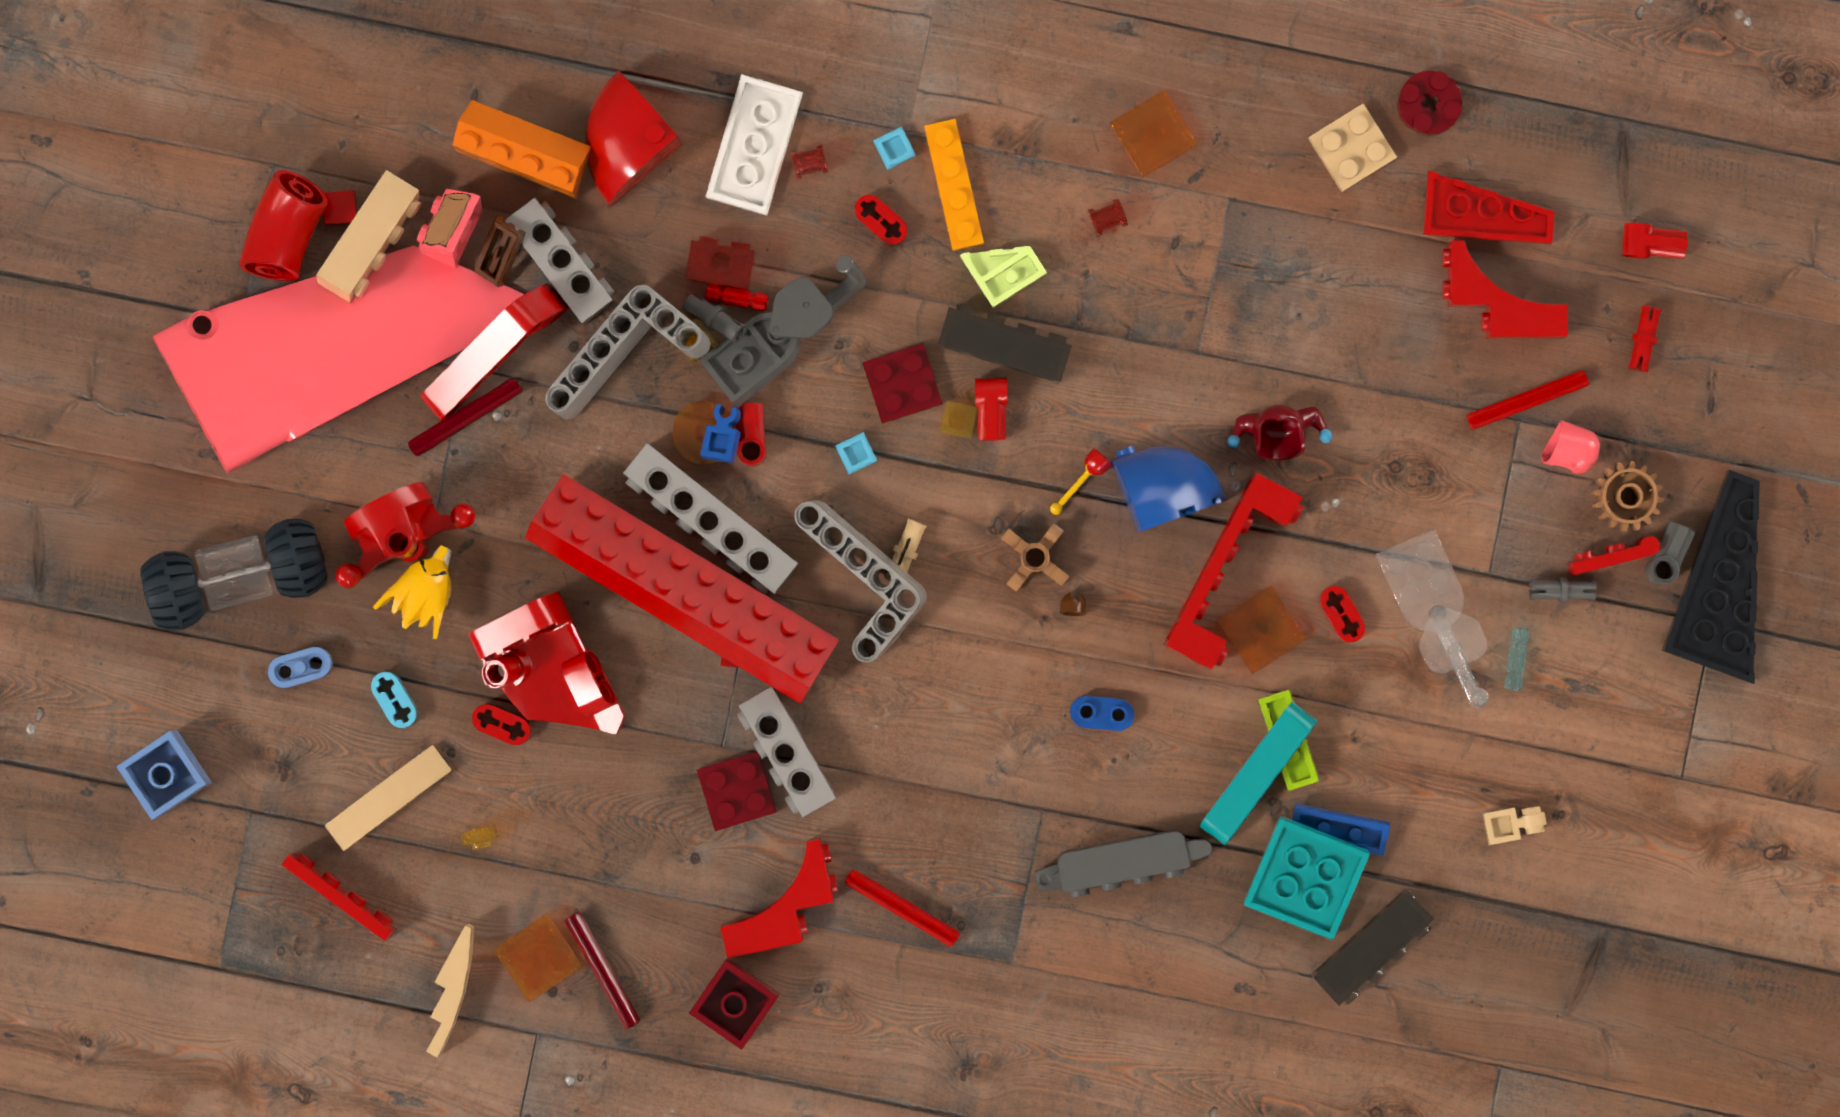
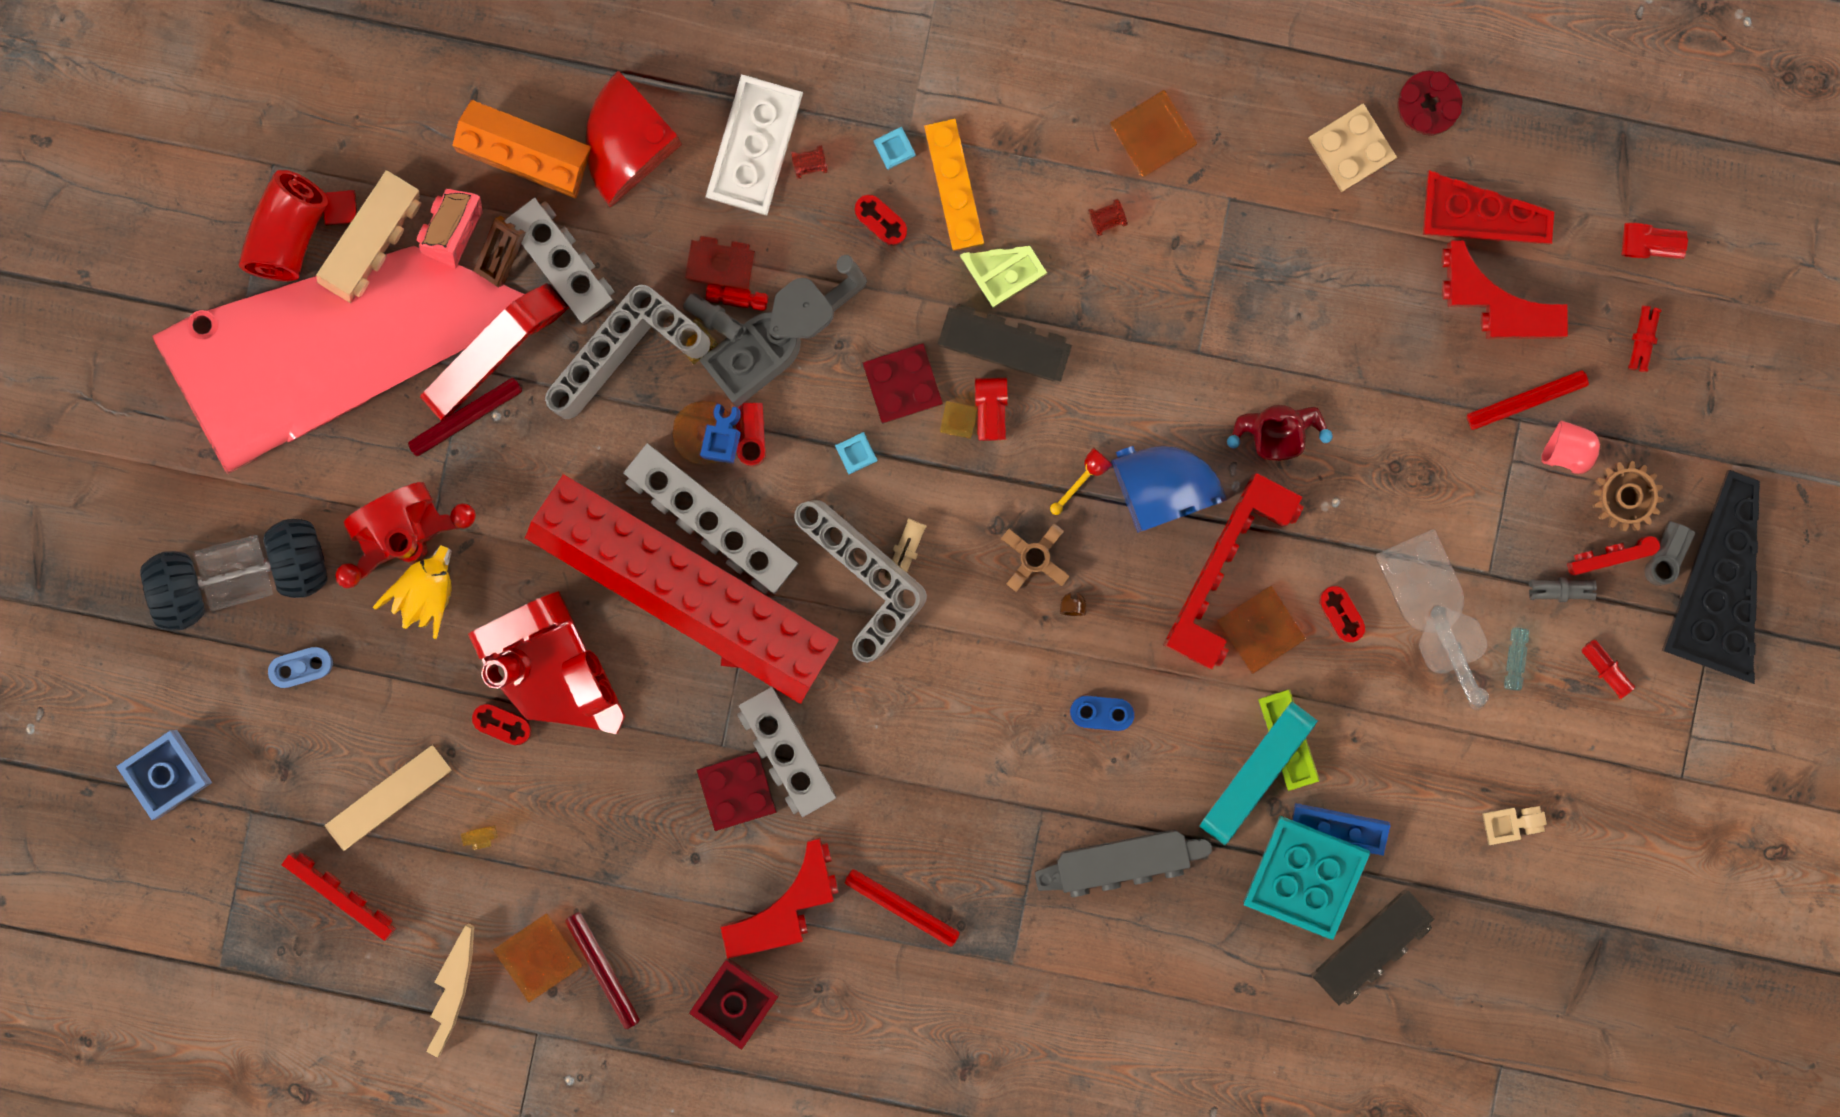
(387, 704): medium azure beam -> none
(1607, 668): none -> red axle

